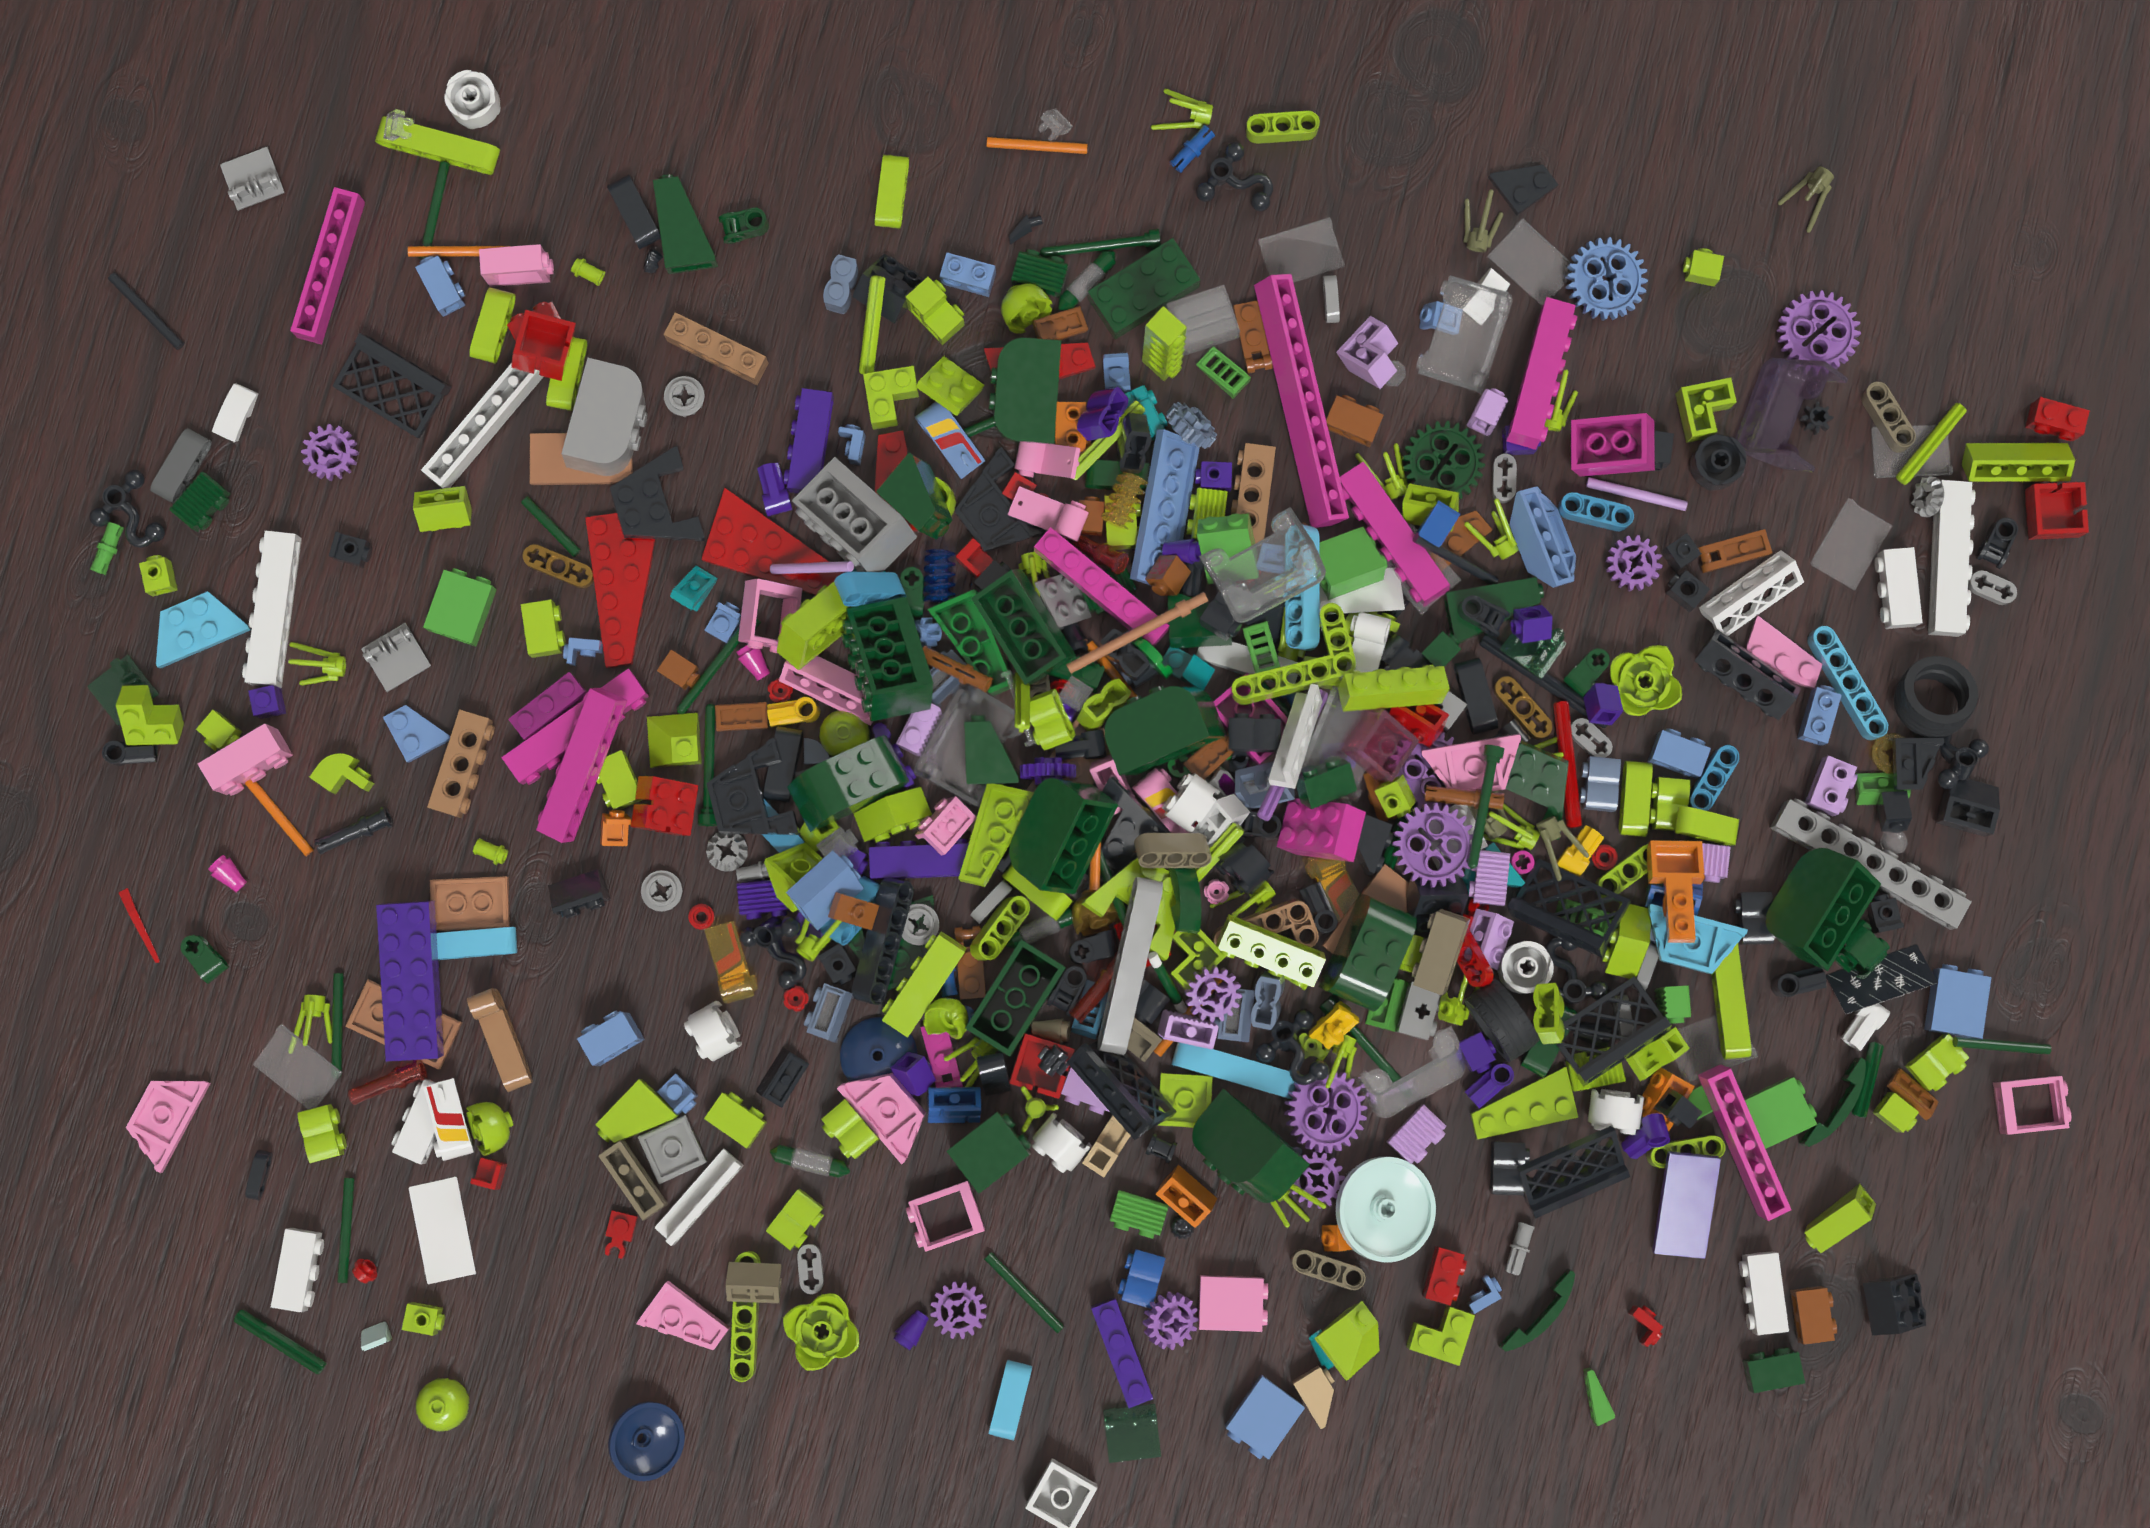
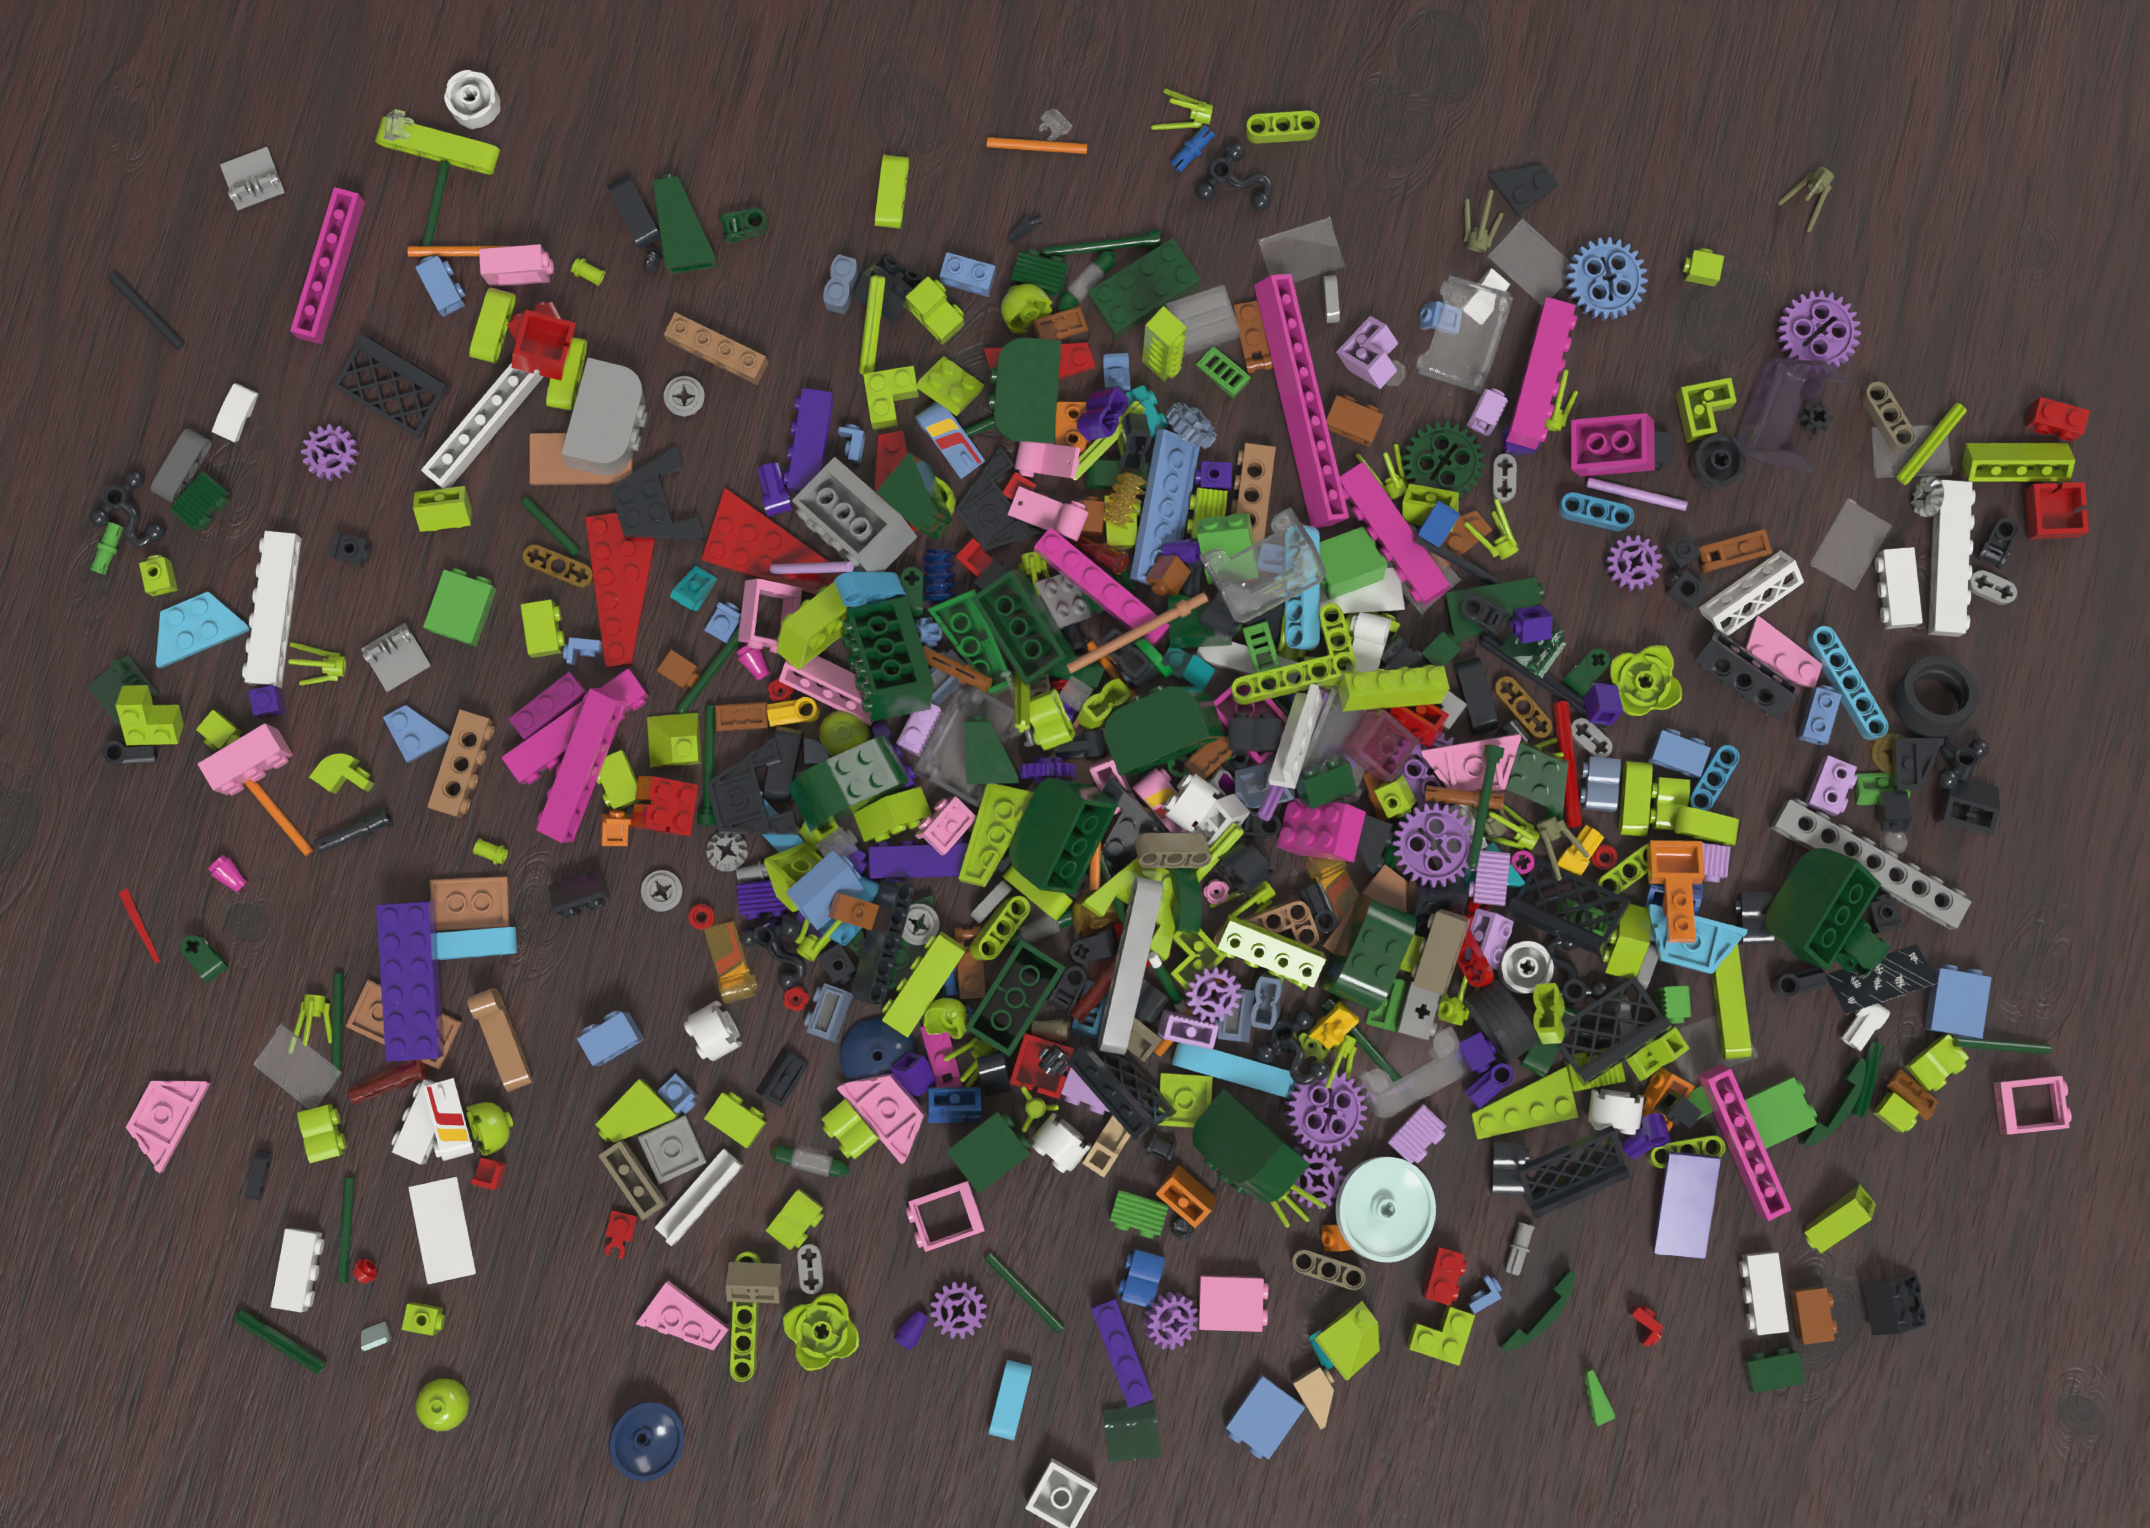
(1542, 538): medium blue wedge -> none

